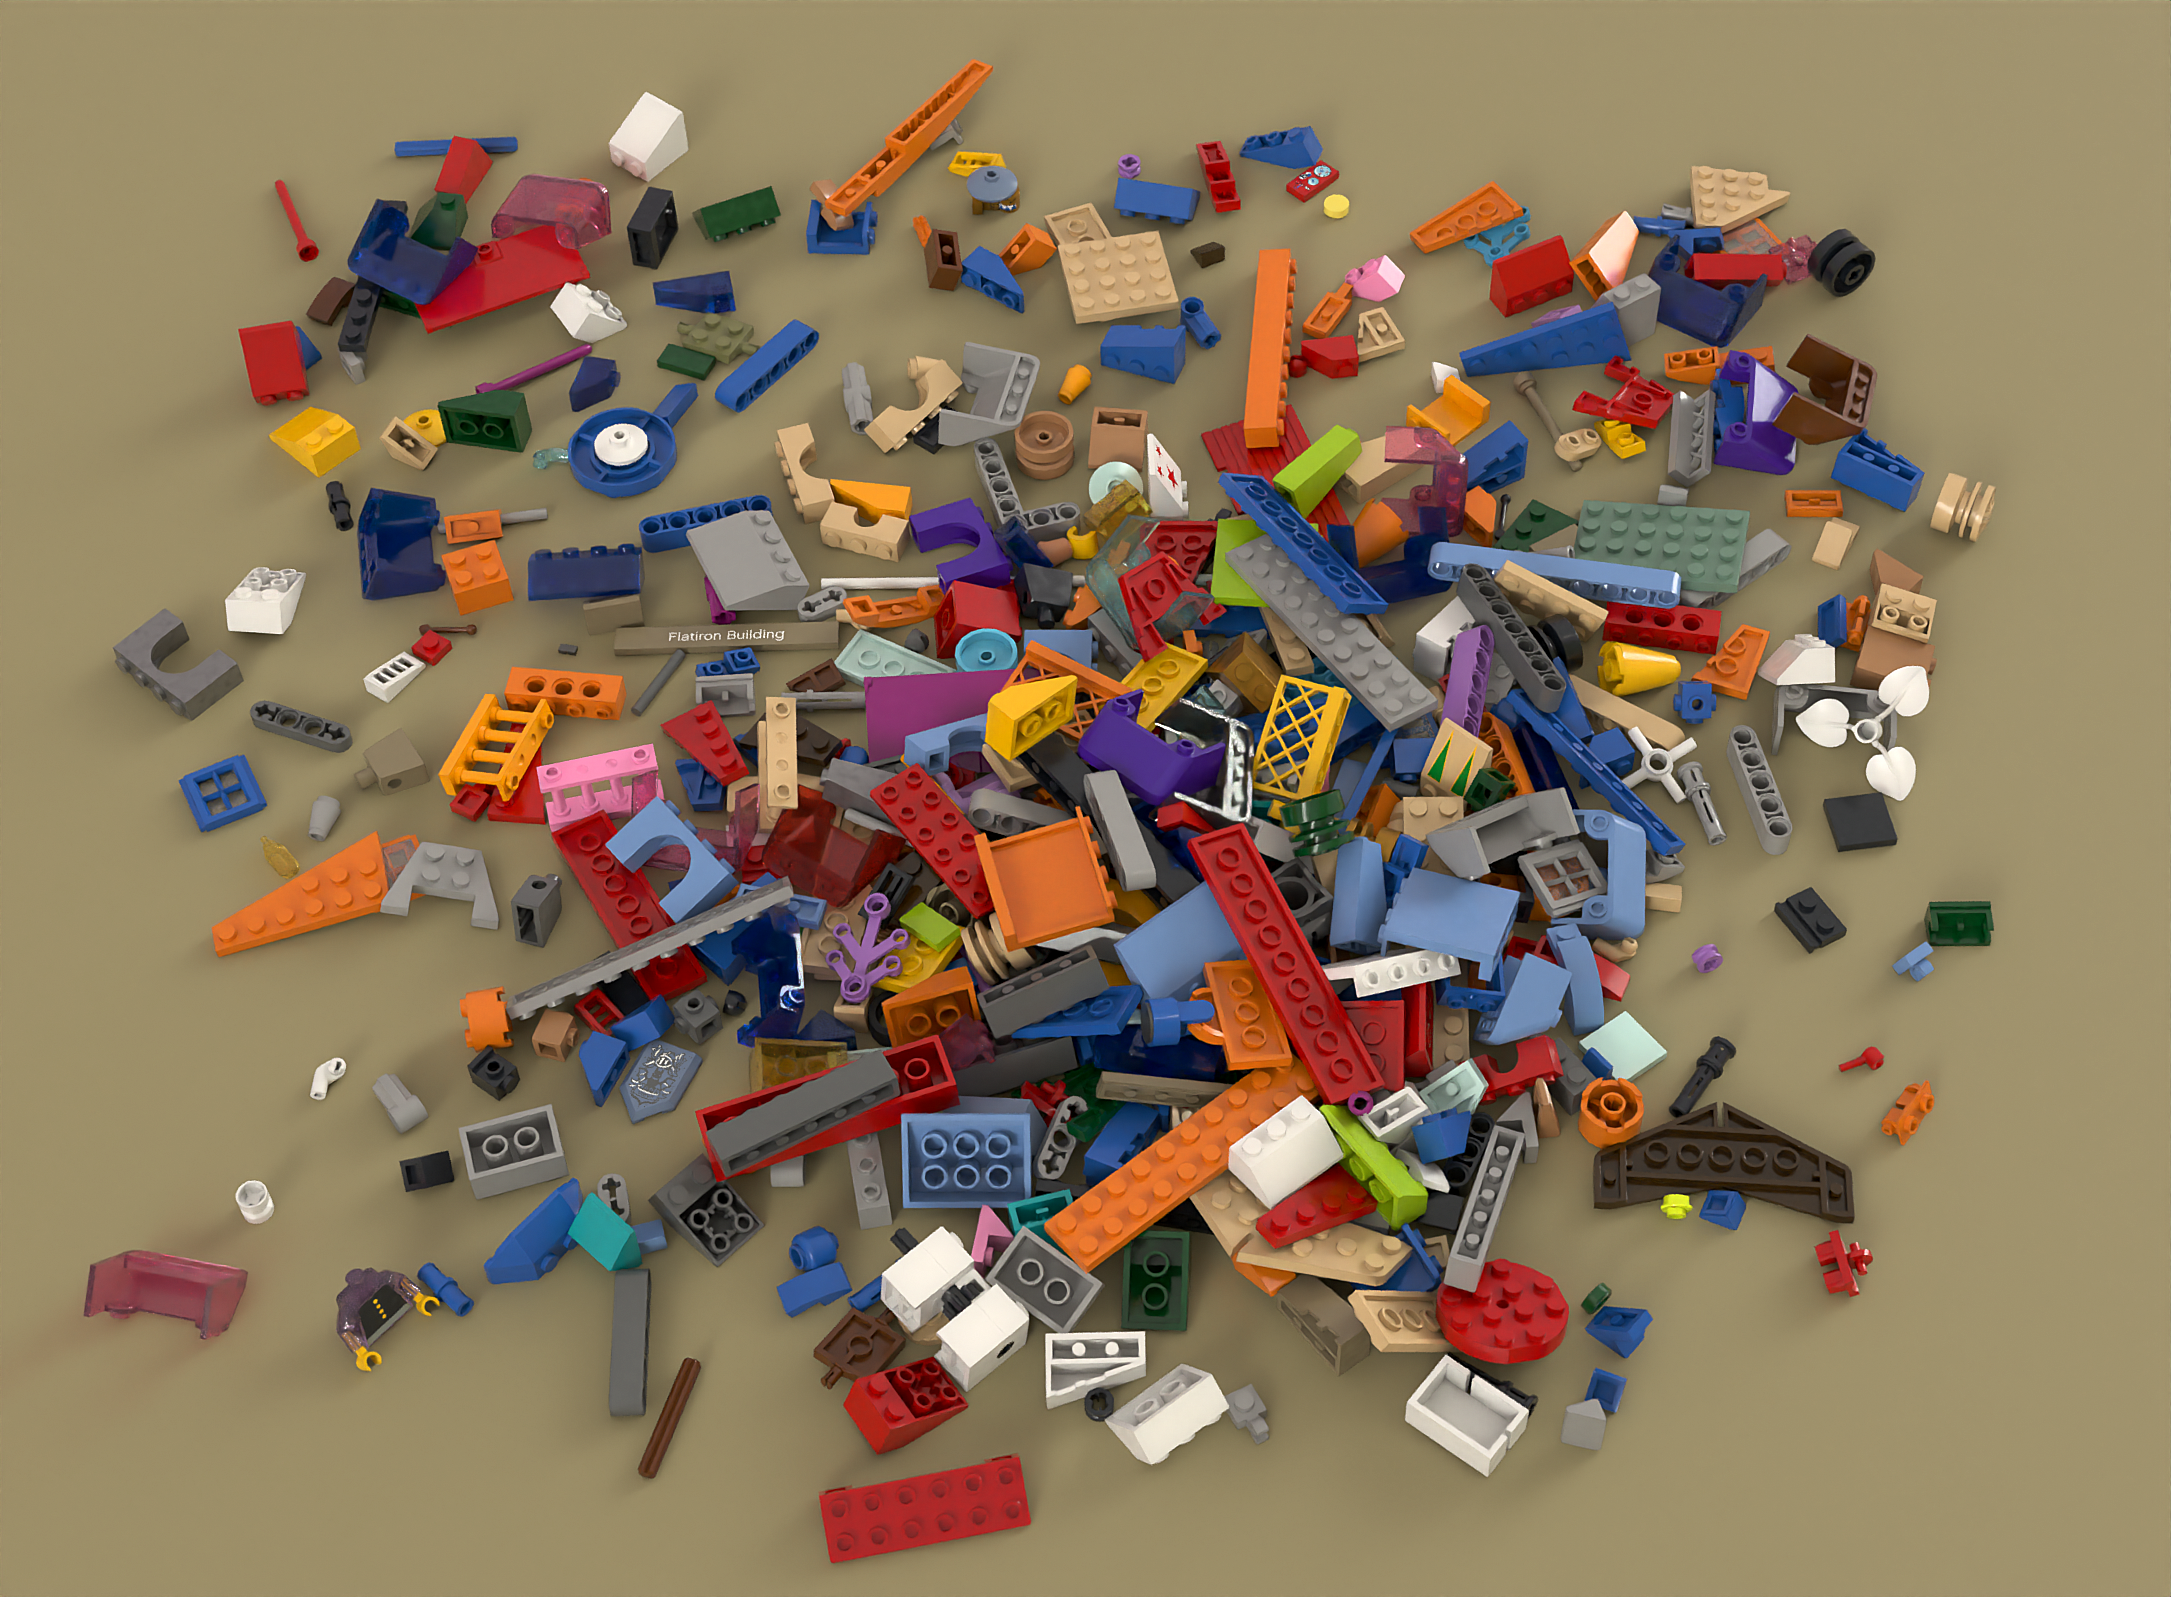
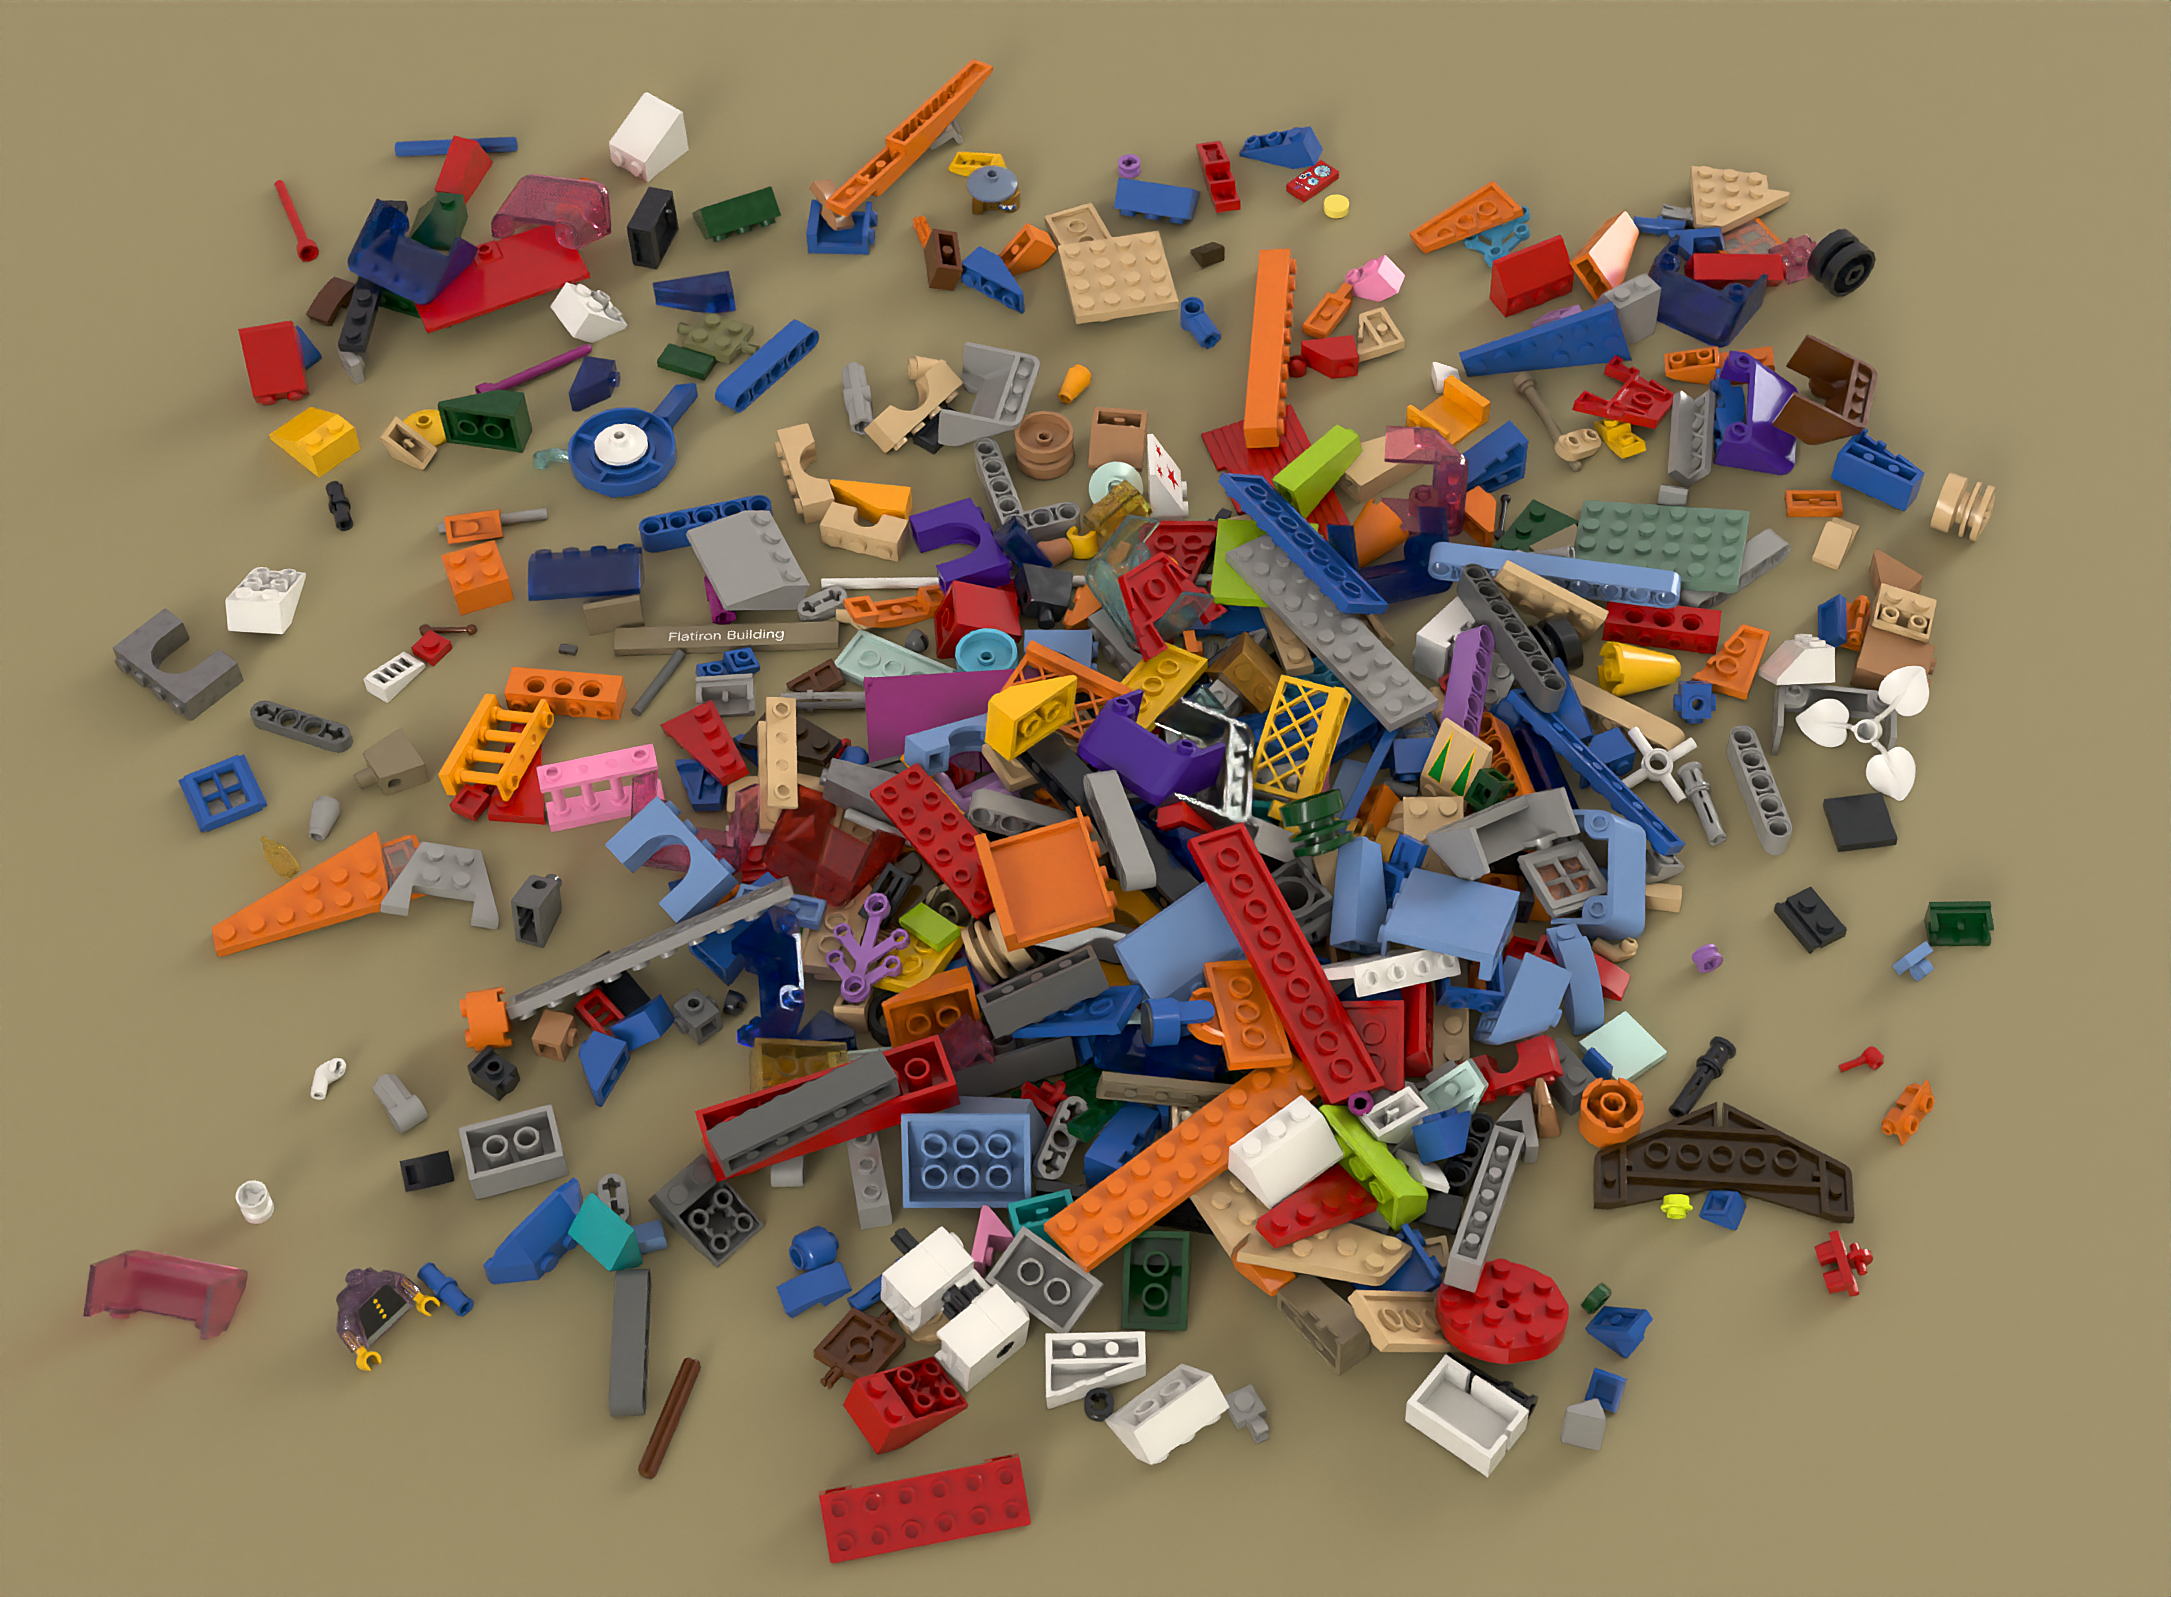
(397, 545): clear blue windscreen -> none
(625, 904): red plate -> none
(658, 1079): sand blue tile -> none
(1145, 352): blue wedge -> none

